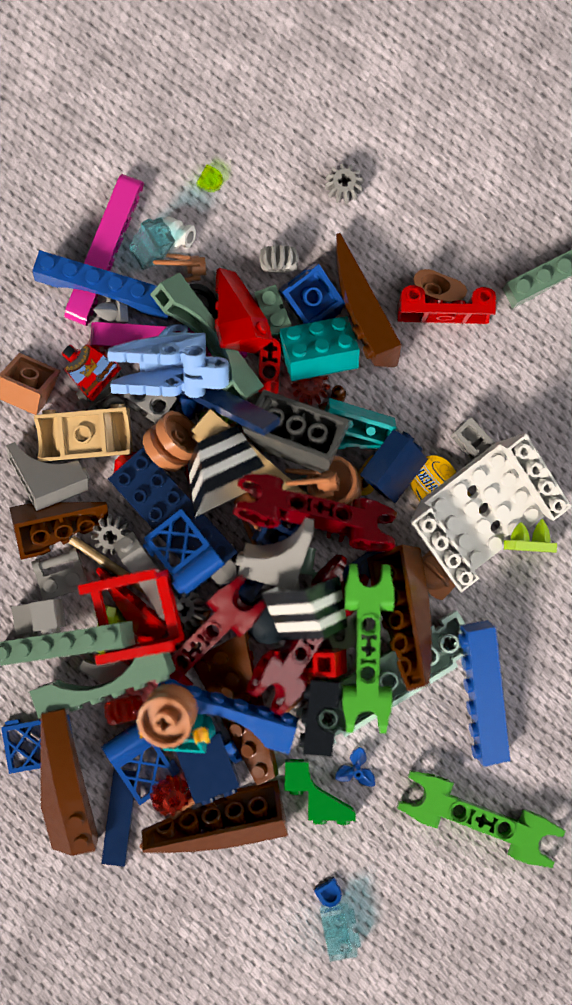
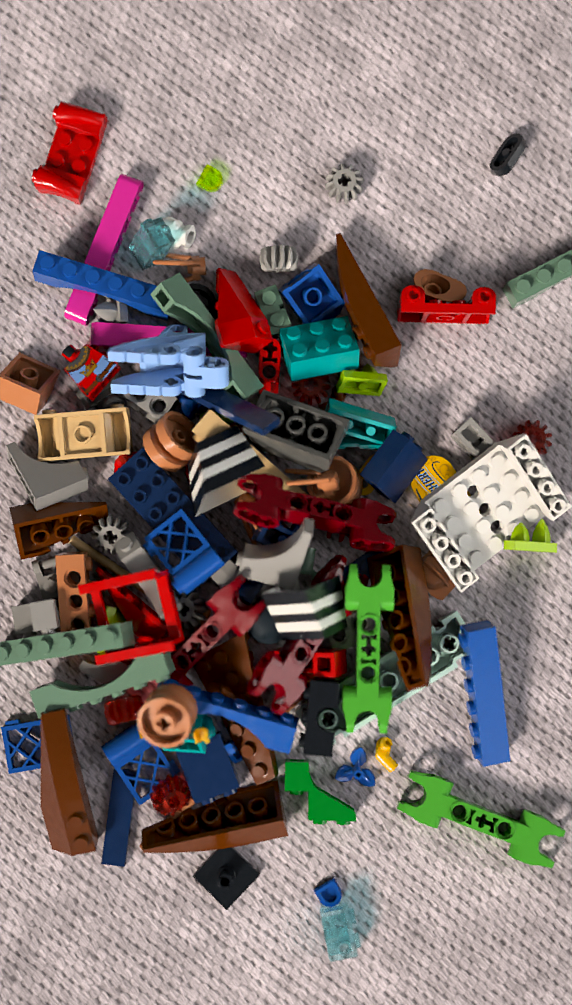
(67, 588): none -> nougat brick
(71, 152): none -> red piece
(226, 875): none -> black tile
(363, 383): none -> lime tile
(382, 753): none -> yellow arm
(508, 154): none -> black plate
(539, 434): none -> clear red gear

